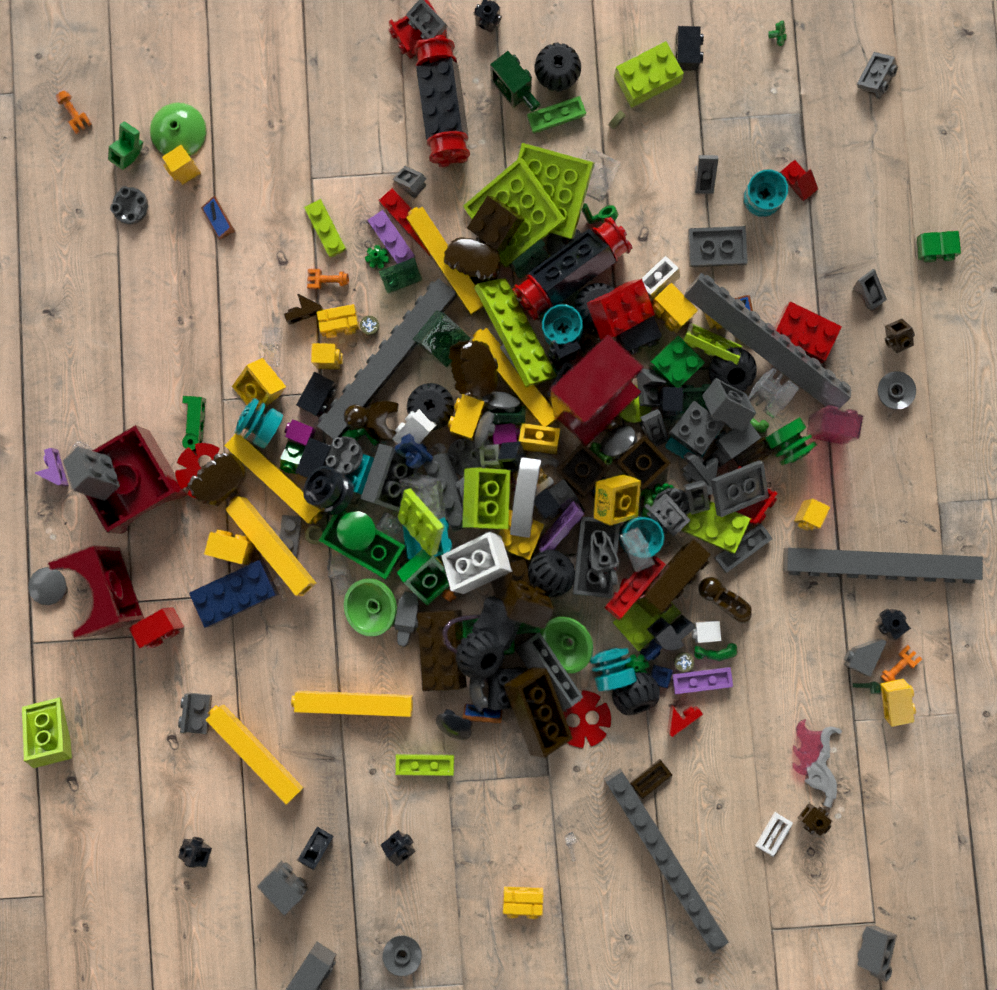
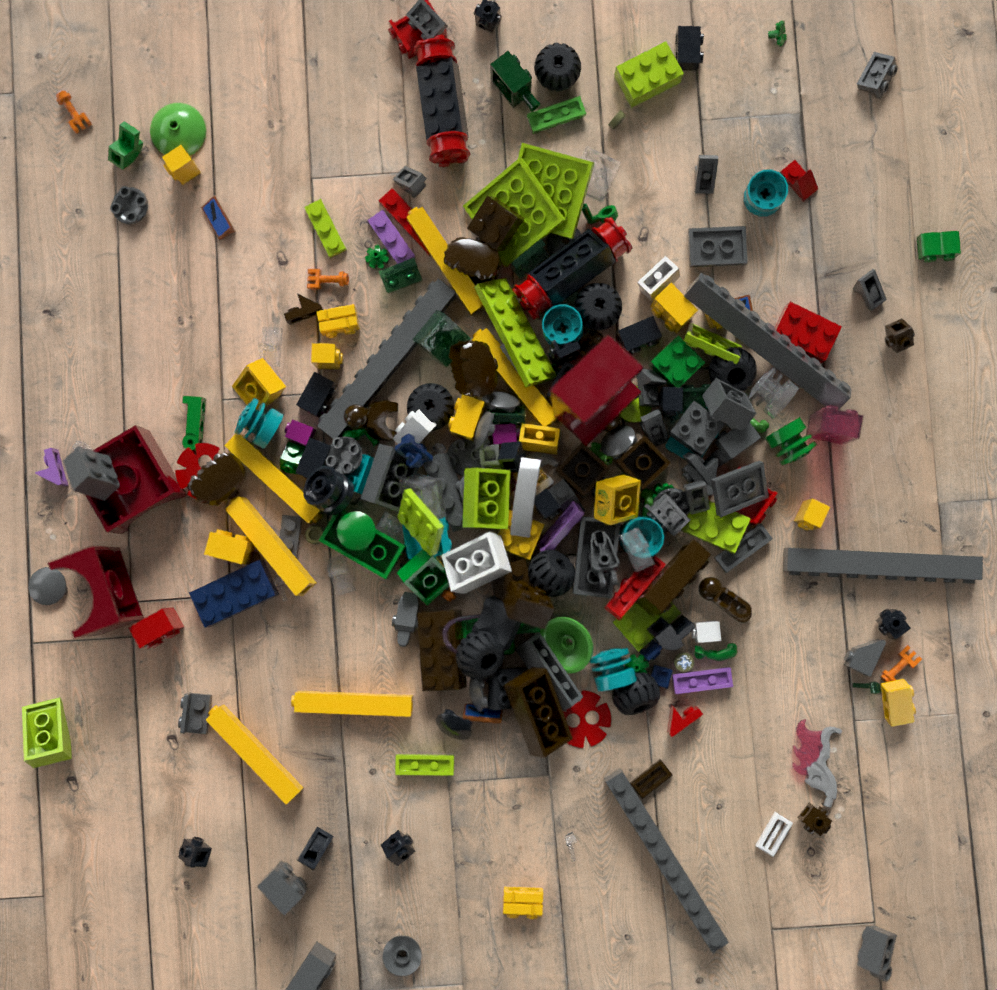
(361, 608): bright green dish -> none
(369, 325): olive tile -> none
(621, 308): red brick -> none
(762, 439): dark brown tile -> none
(905, 390): dark grey dish -> none

